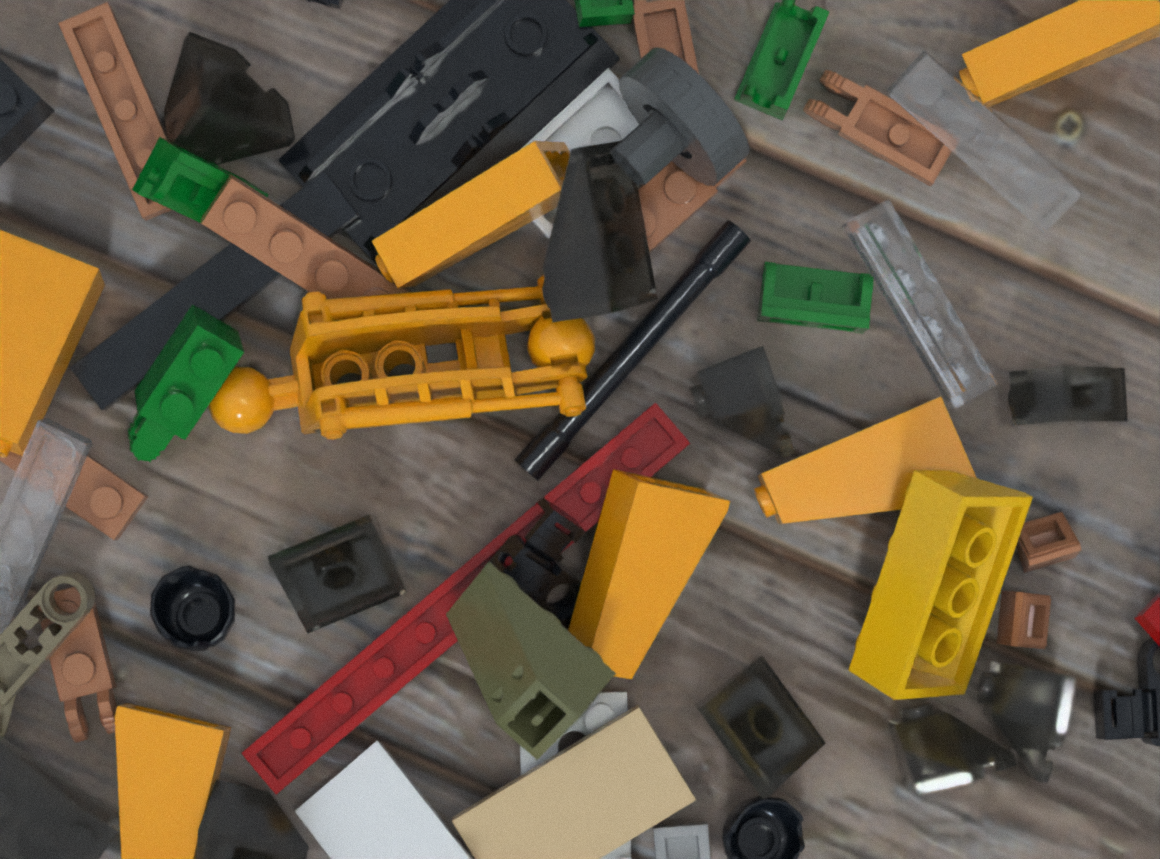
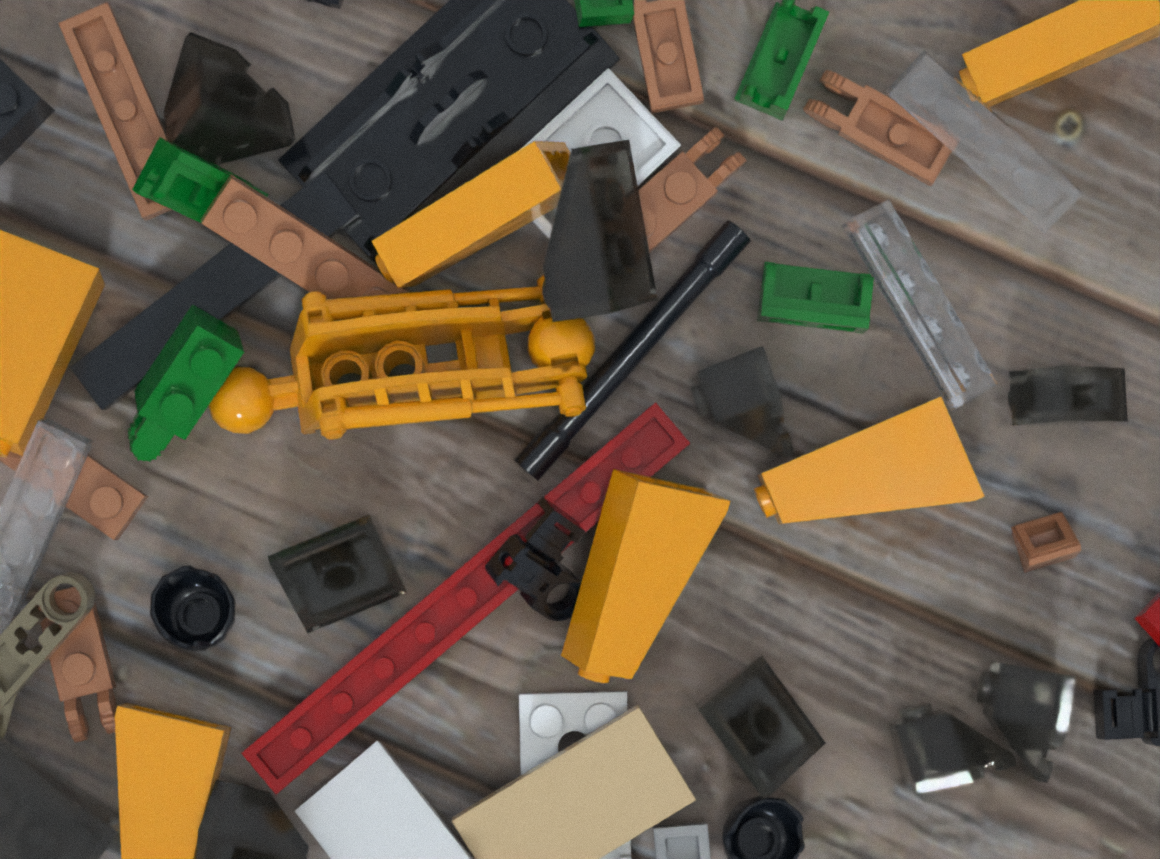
(525, 661): olive slope -> none
(677, 121): dark grey piece -> none
(938, 585): yellow slope -> none
(1023, 619): nougat slope -> none

